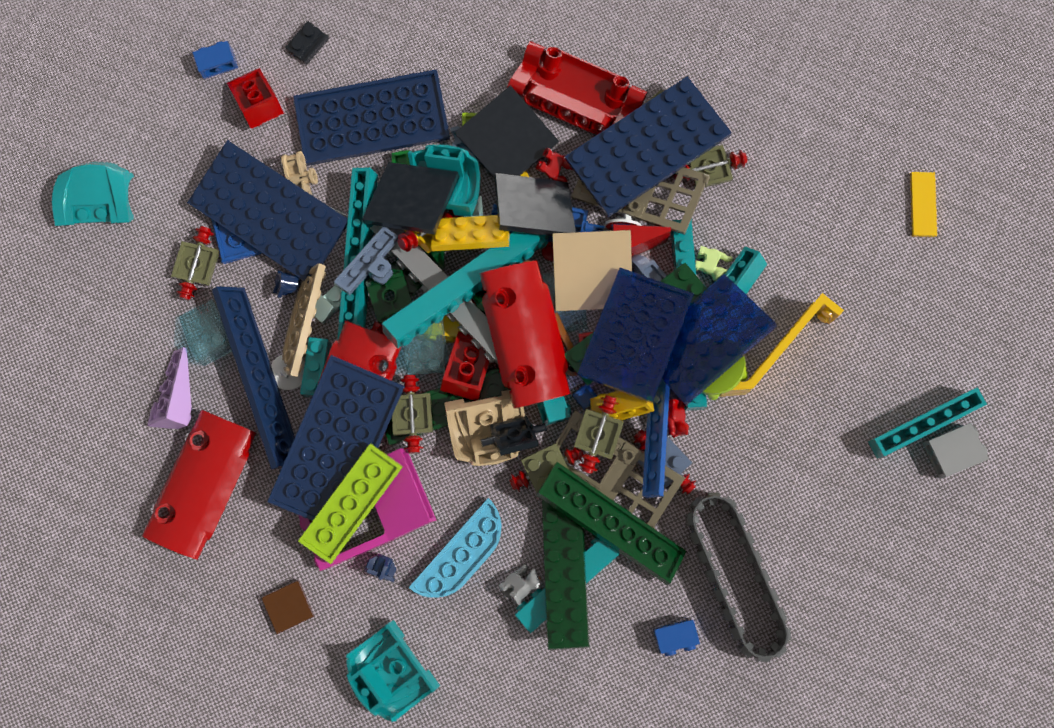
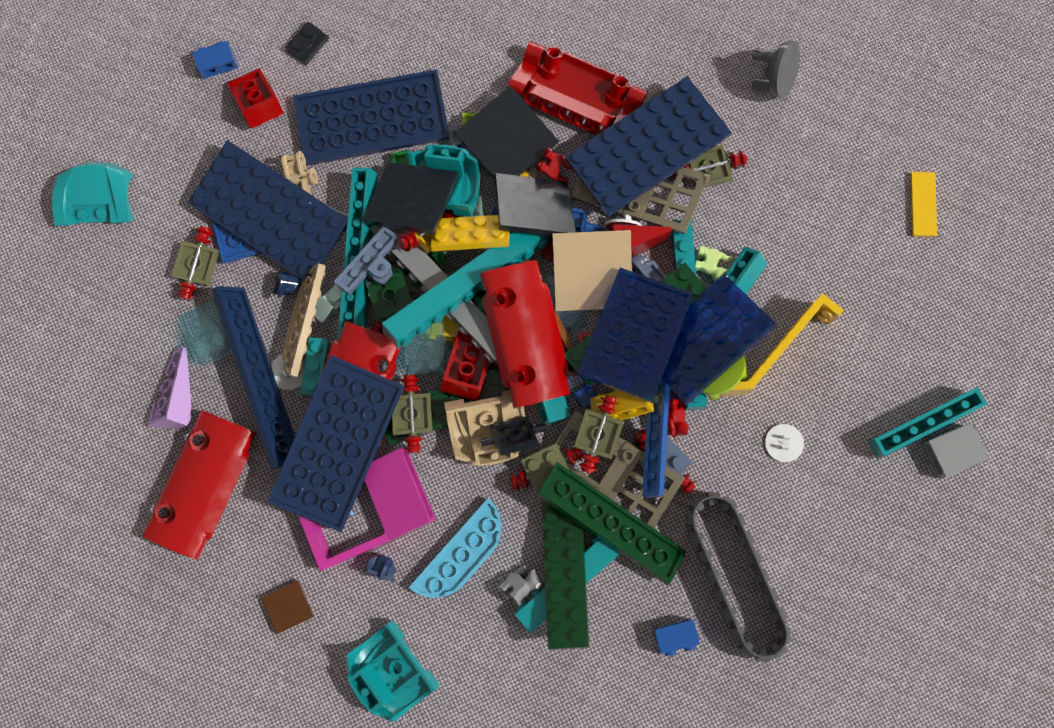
(350, 503): lime plate -> none
(783, 70): none -> dark grey piece
(784, 443): none -> white piece

